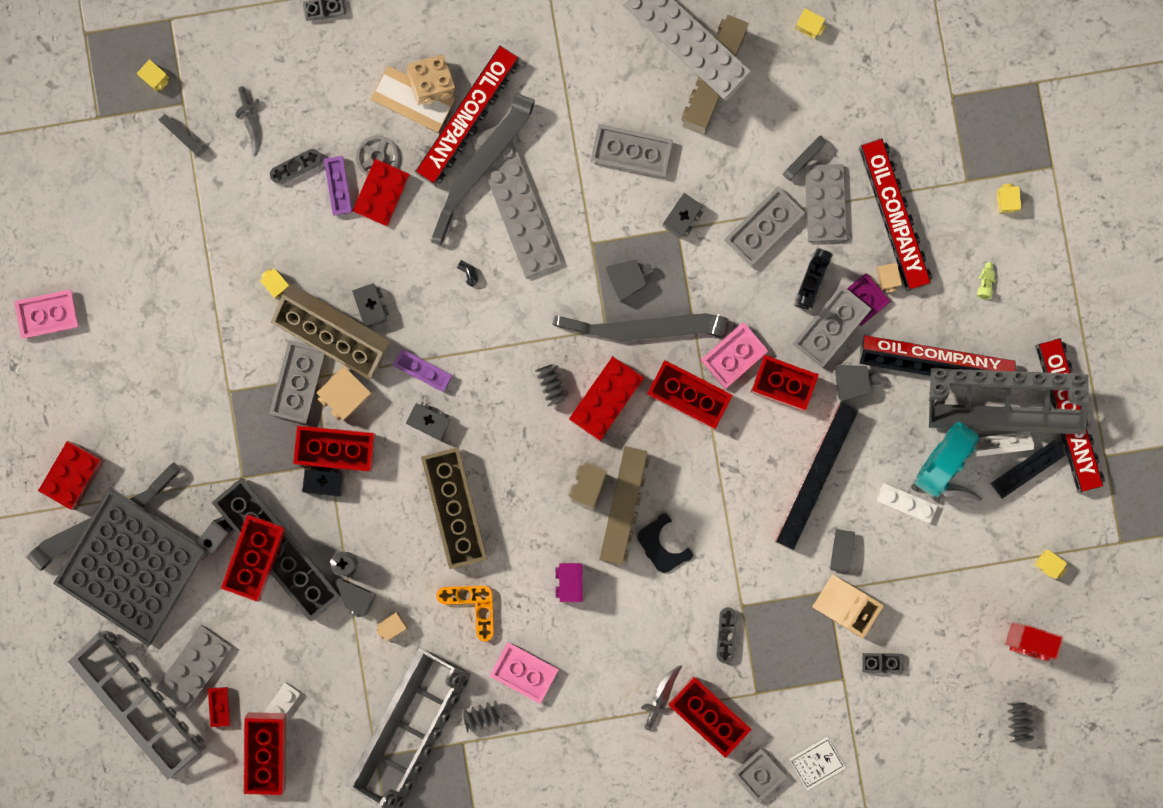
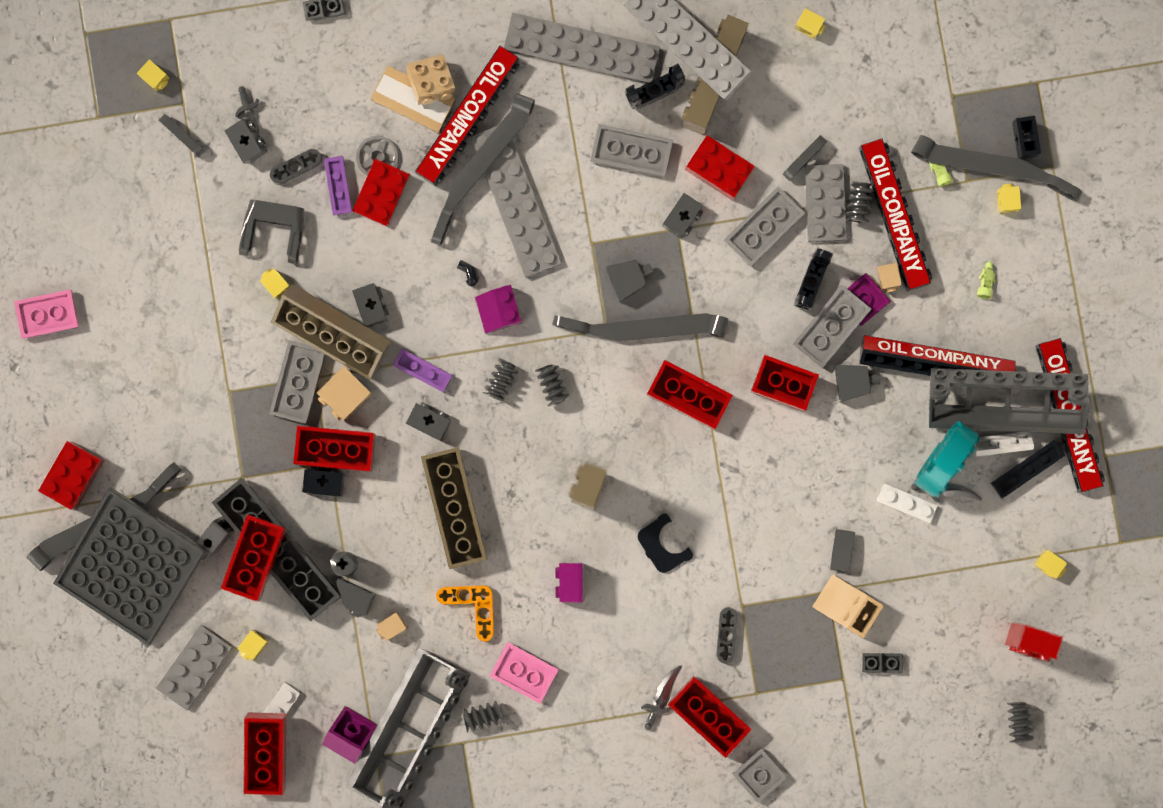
(122, 717): dark grey window -> none
(219, 707): red plate -> none
(238, 137): none -> dark grey brick
(252, 645): none -> light yellow brick
(273, 214): none -> dark grey connector
(349, 734): none -> magenta slope
(498, 309): none -> magenta slope
(501, 380): none -> dark grey piece
(581, 48): none -> light grey plate
(606, 398): red brick -> none
(623, 505): dark tan brick -> none
(633, 95): none -> black connector
(719, 167): none -> red brick
(734, 355): bright pink plate -> none
(816, 476): black brick -> none
(817, 763): white sticker -> none
(859, 202): none -> dark grey piece
(928, 150): none -> dark grey piece
(943, 177): none -> yellowish green piece
(1026, 137): none -> black brick

